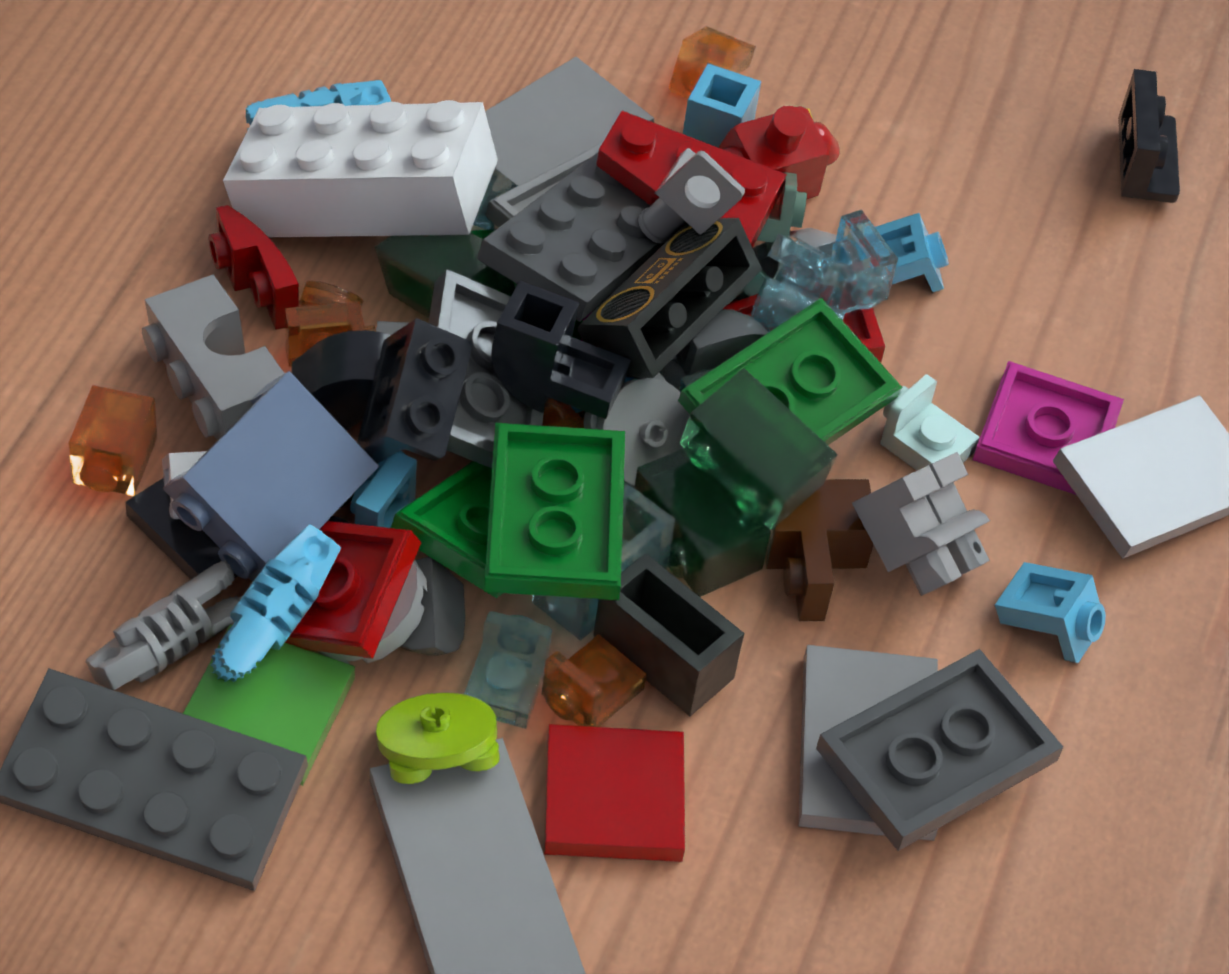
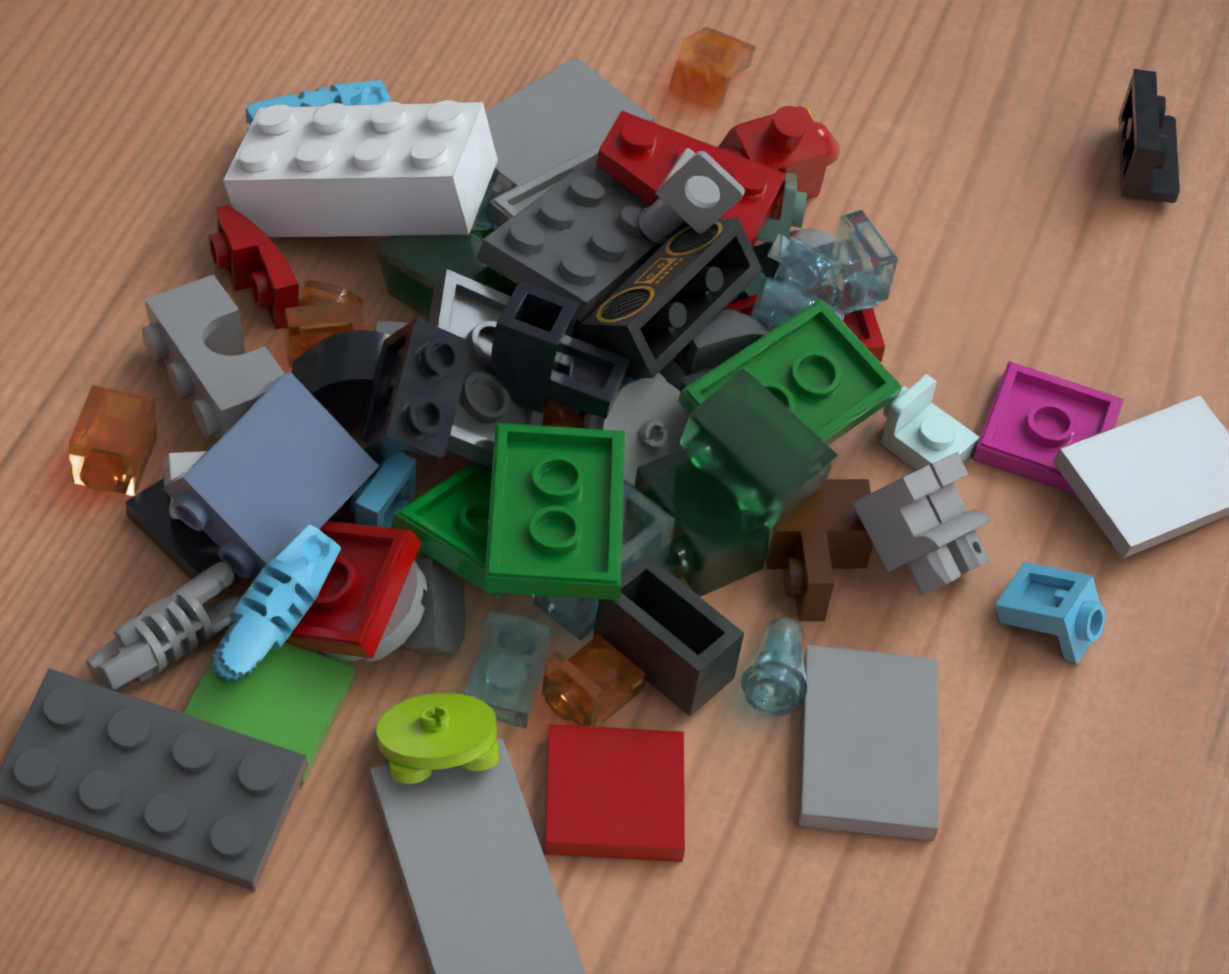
(720, 103): medium azure brick -> none
(776, 672): none -> clear light blue cone
(916, 250): medium azure bracket -> none
(938, 749): dark grey plate -> none

